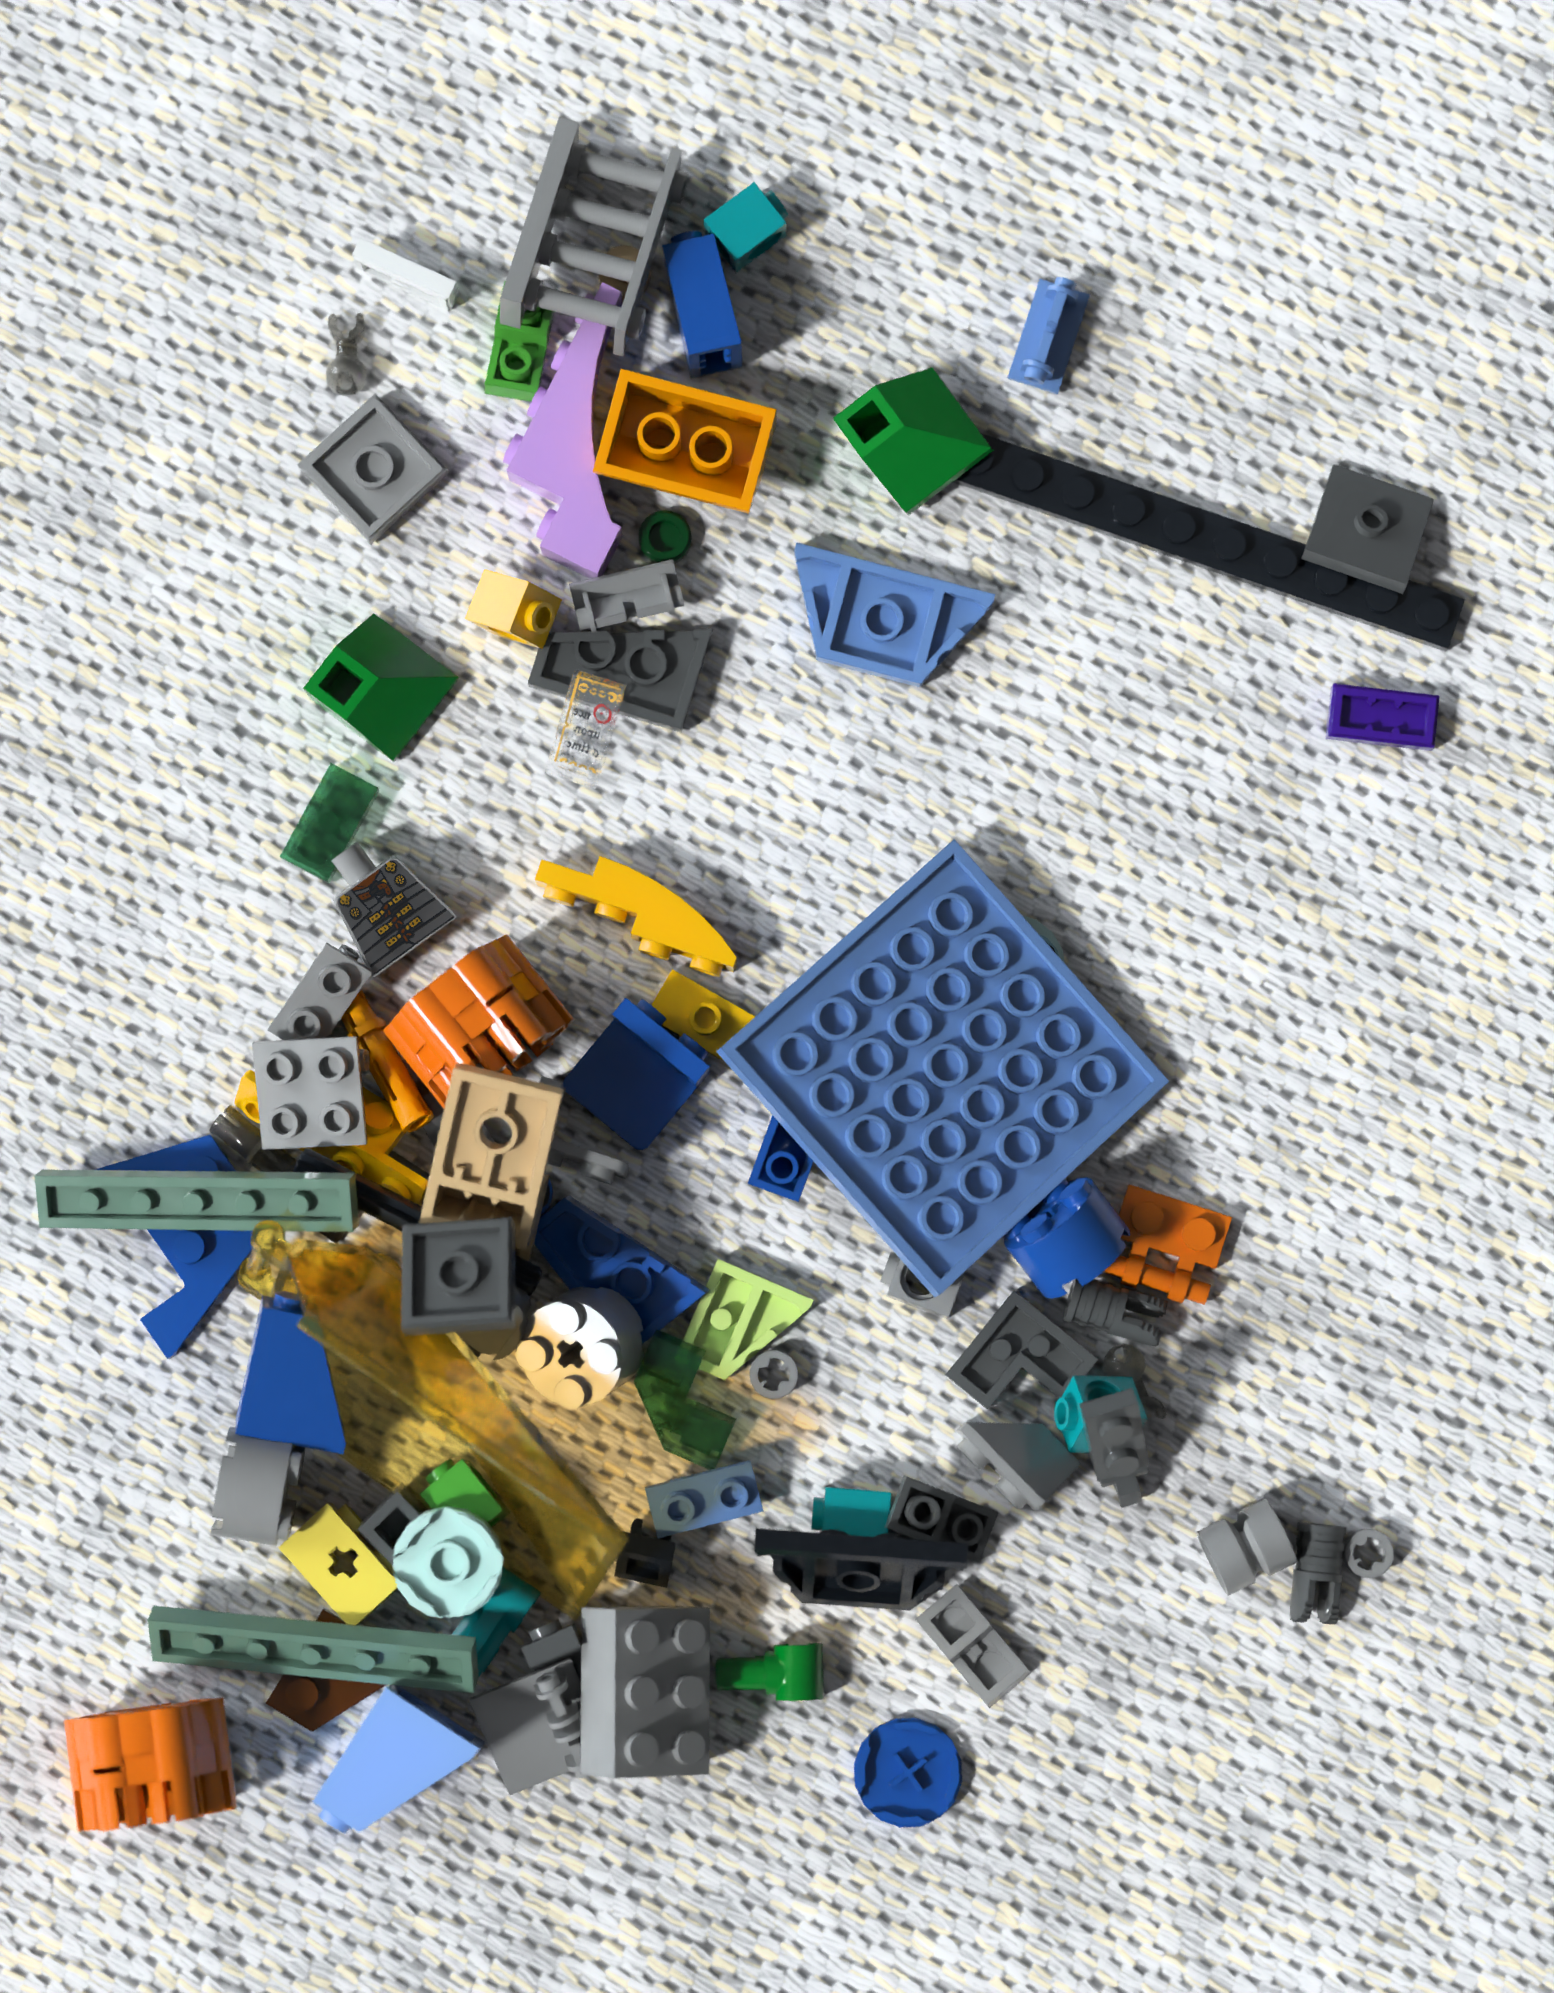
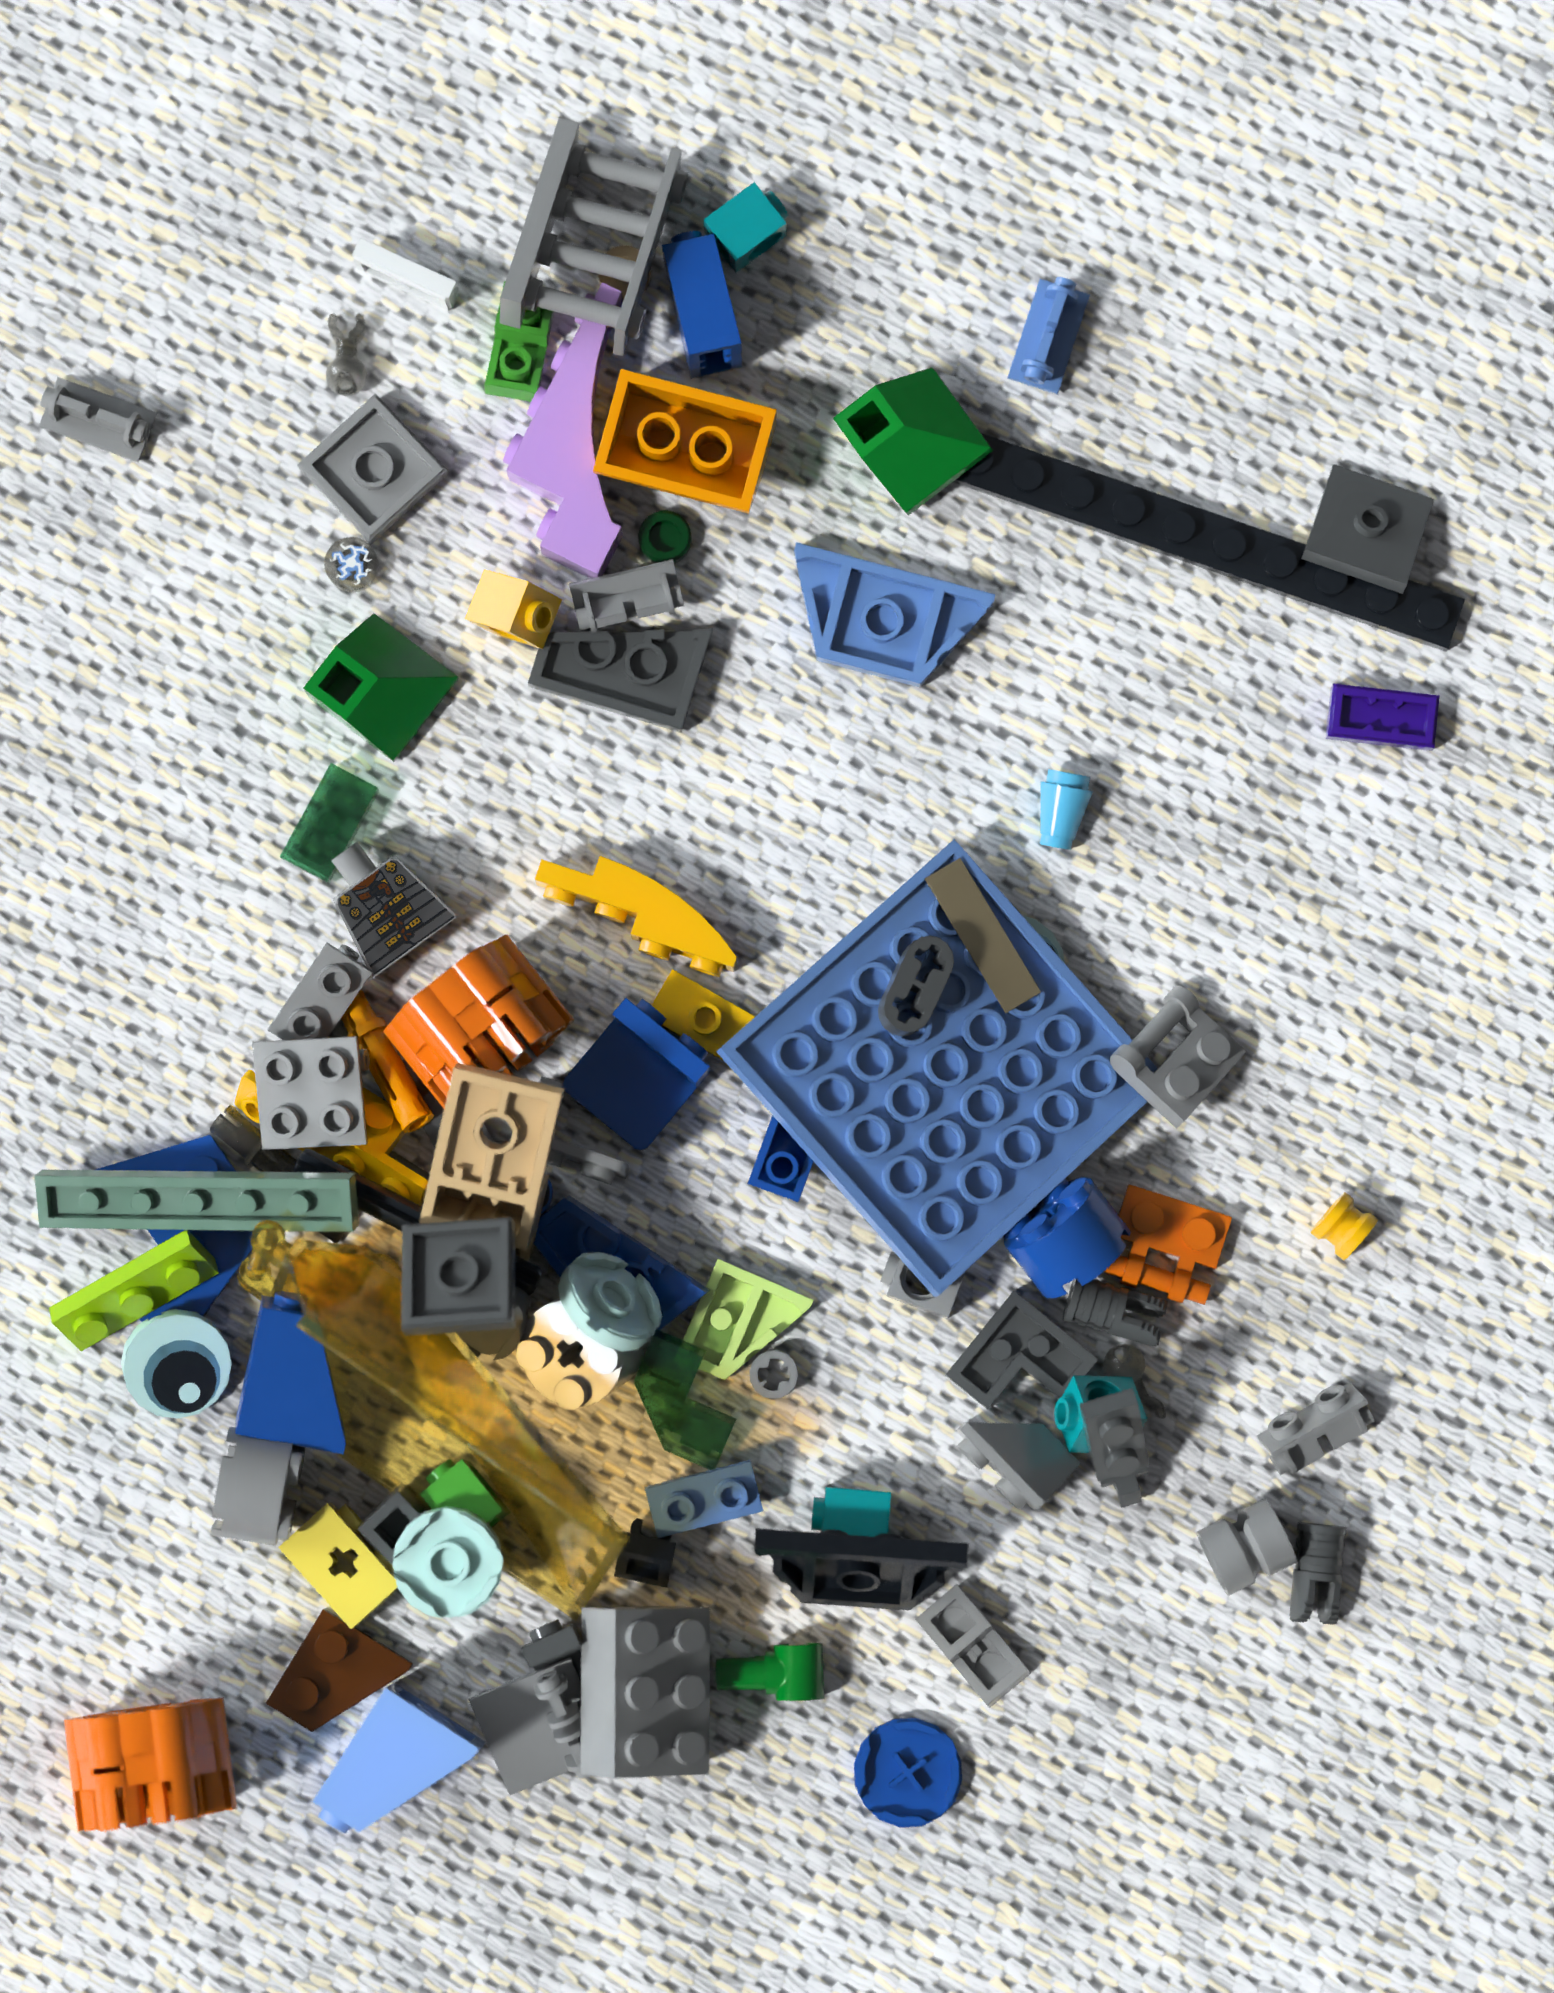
(96, 419): none -> light grey hinge
(133, 1290): none -> lime plate
(176, 1364): none -> tile
(313, 1649): sand green plate -> none
(351, 564): none -> clear smoke tile
(498, 1616): teal piece -> none
(585, 729): clear tile -> none
(609, 1301): none -> light aqua tile
(905, 979): none -> dark grey beam
(940, 1516): dark grey slope -> none
(982, 935): none -> dark tan sticker
(1062, 807): none -> medium azure cone
(1190, 1069): none -> light grey plate
(1337, 1413): none -> light grey hinge
(1344, 1226): none -> yellow wheel
(1375, 1568): light grey bush -> none

